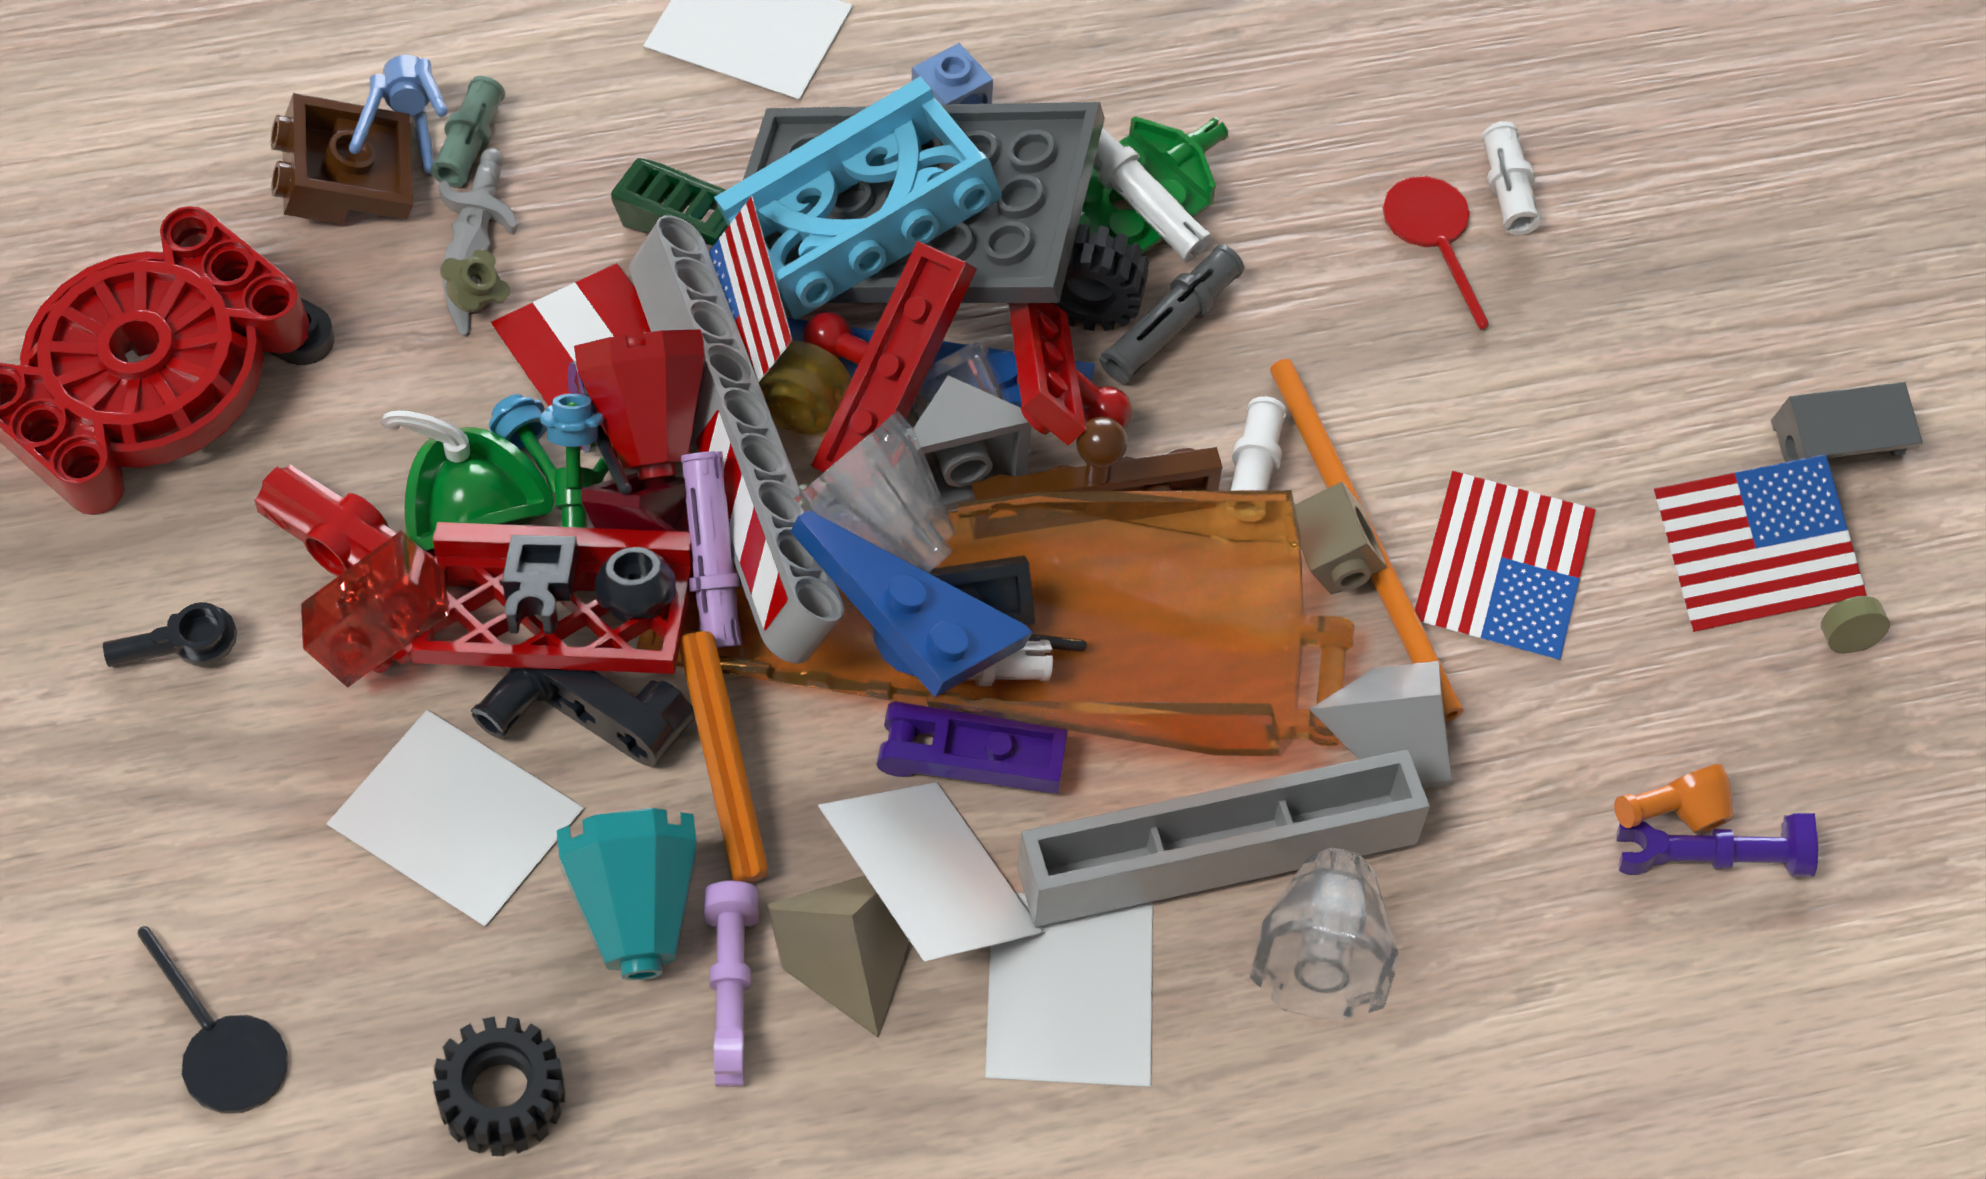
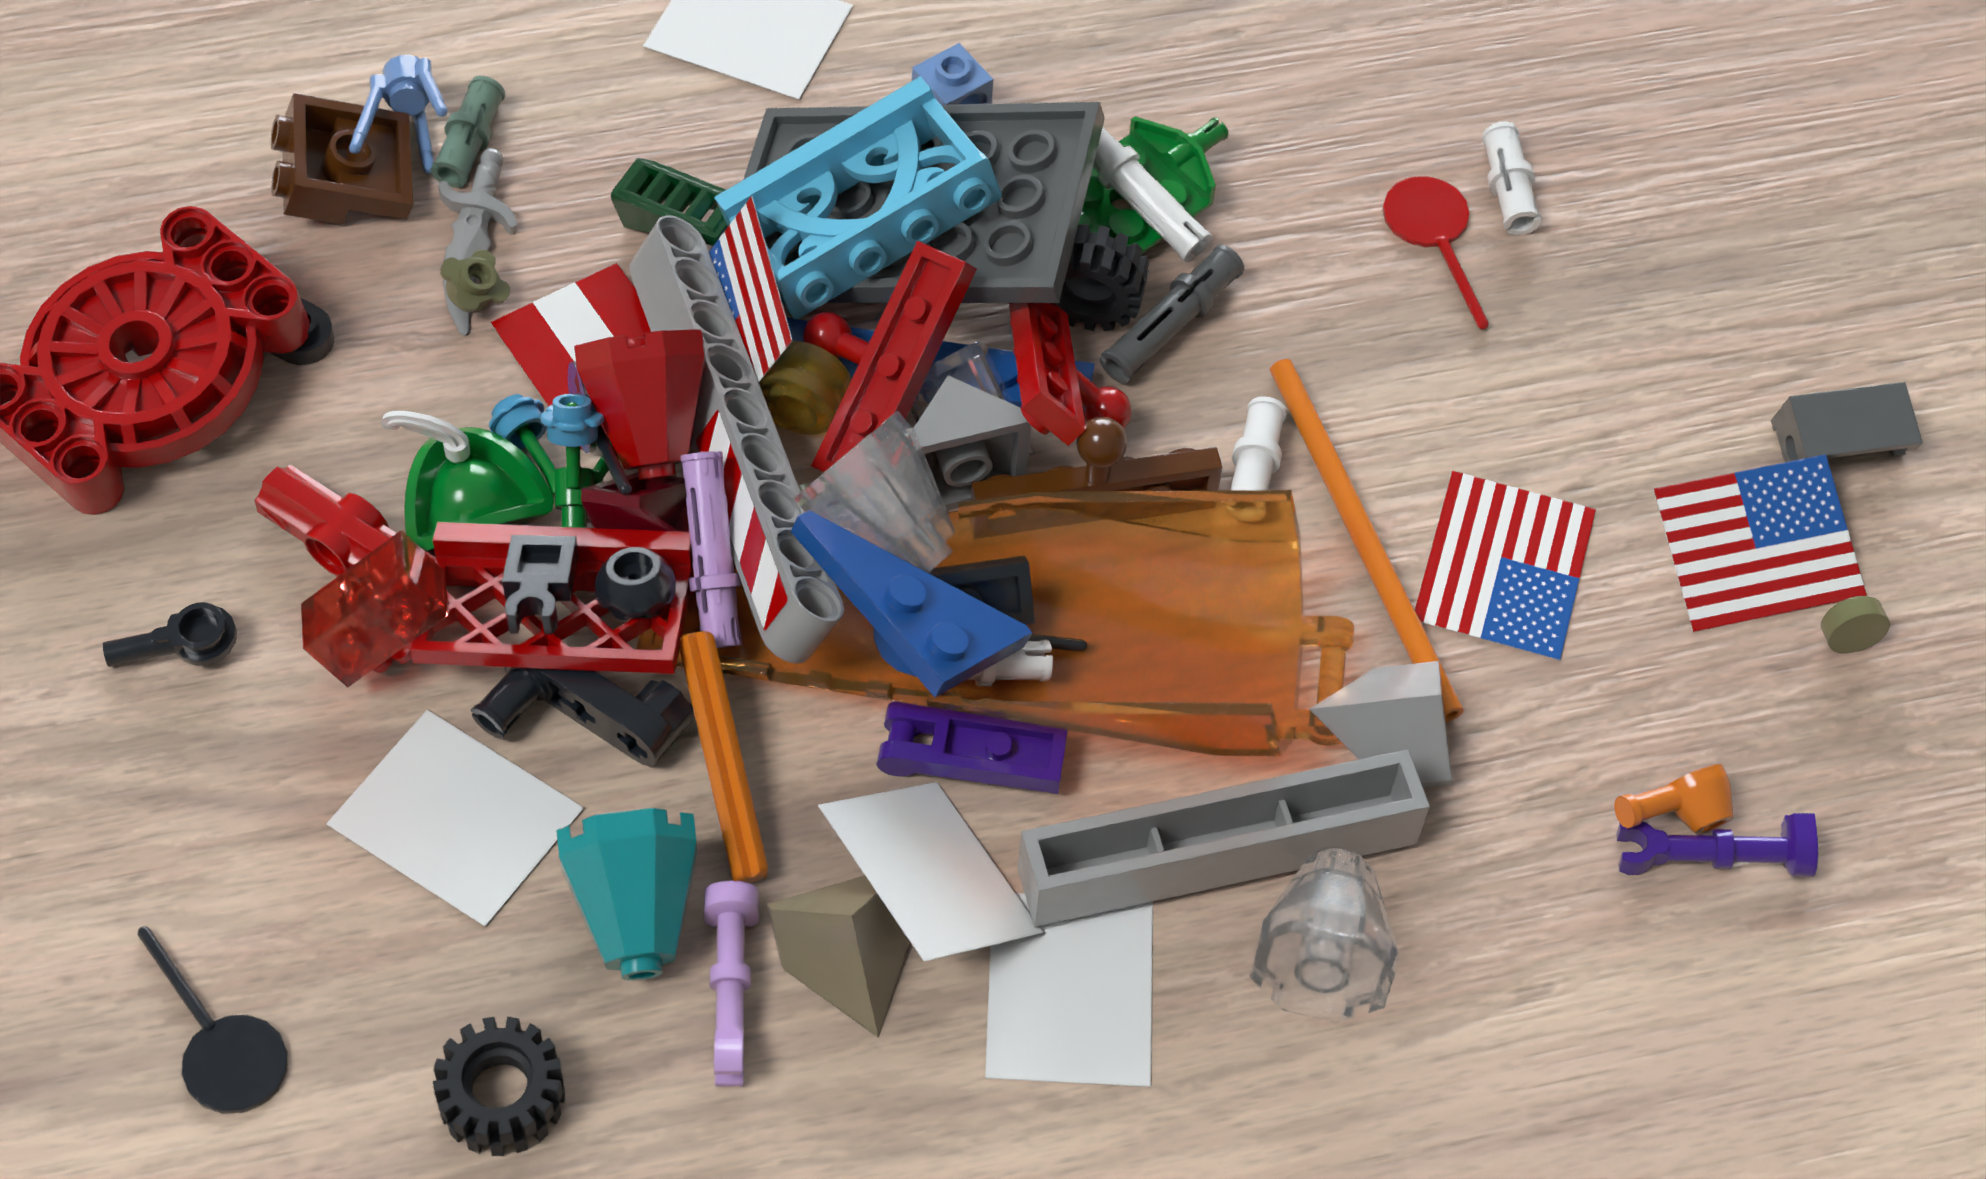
(1338, 539): dark tan brick -> none

